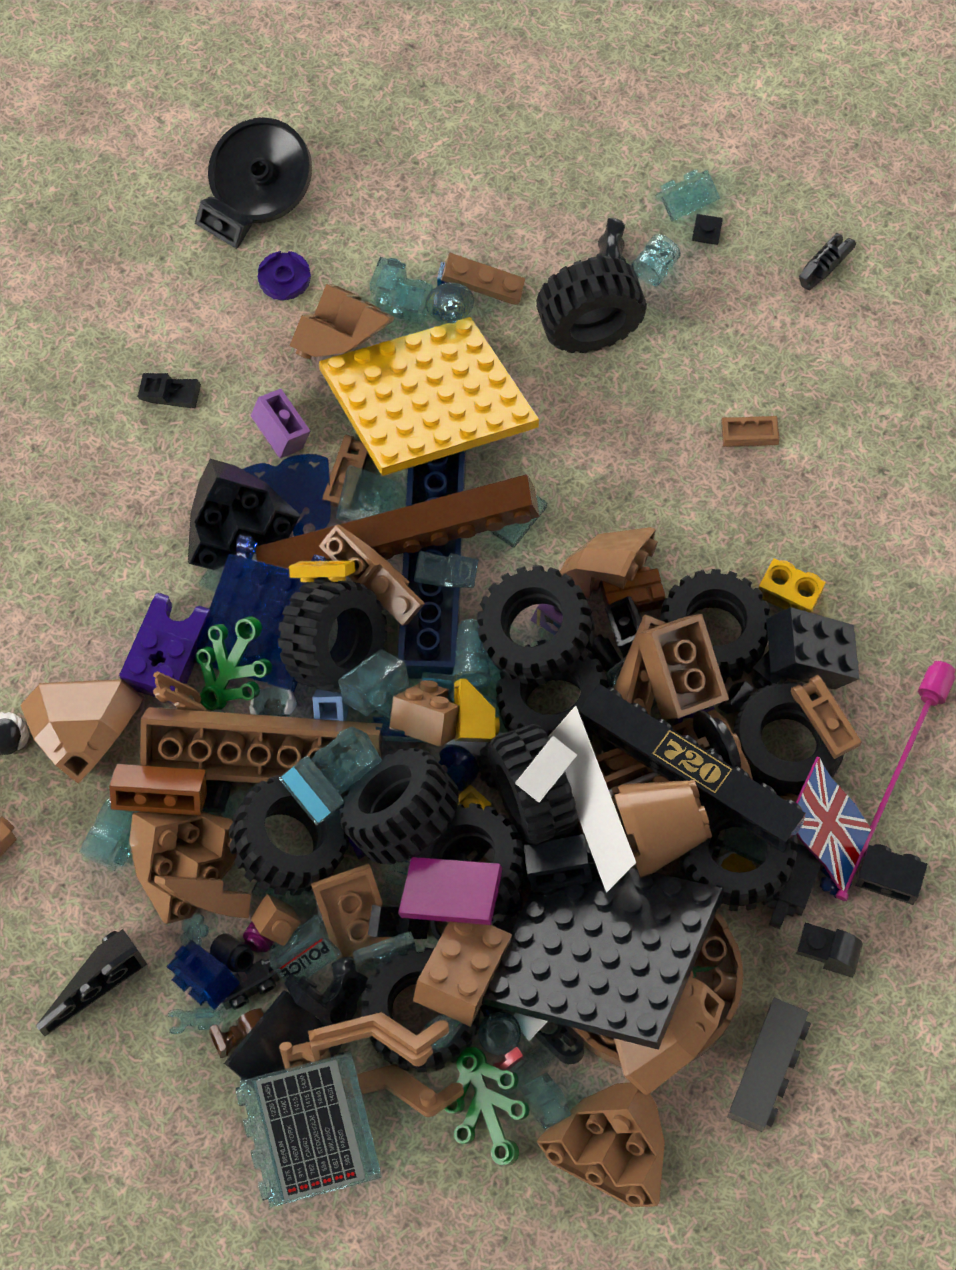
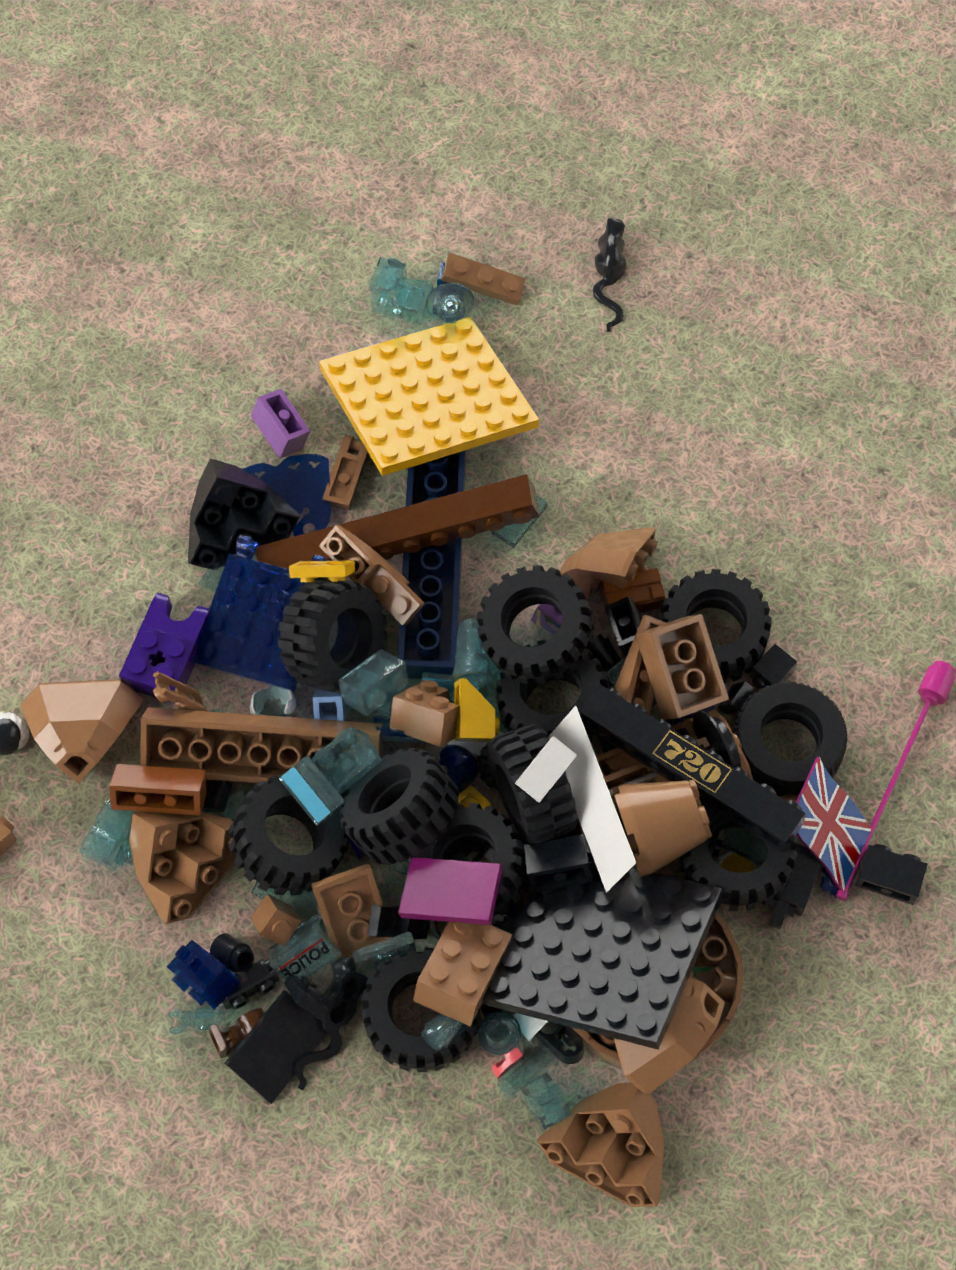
(103, 970): black wedge -> none
(164, 390): black slope -> none
(194, 930): clear light blue plant -> none
(207, 895): medium nougat slope -> none
(222, 221): black slope -> none
(229, 666): green plant -> none
(256, 941): magenta plate -> none
(260, 169): black dish -> none
(289, 281): dark purple tile -> none
(309, 1129): panel -> none
(338, 324): medium nougat brick -> none
(366, 495): clear light blue plate -> none
(396, 1037): medium nougat piece -> none
(449, 571): clear light blue slope -> none
(484, 1102): green plant -> none
(591, 304): black tyre -> none
(656, 259): clear light blue wheel -> none
(688, 195): clear light blue bracket -> none
(707, 229): black plate -> none
(750, 431): medium nougat plate -> none
(768, 1064): dark grey brick -> none
(795, 580): yellow brick -> none
(810, 646): black brick -> none
(826, 260): black hinge -> none
(826, 717): medium nougat plate -> none
(834, 948): black brick -> none

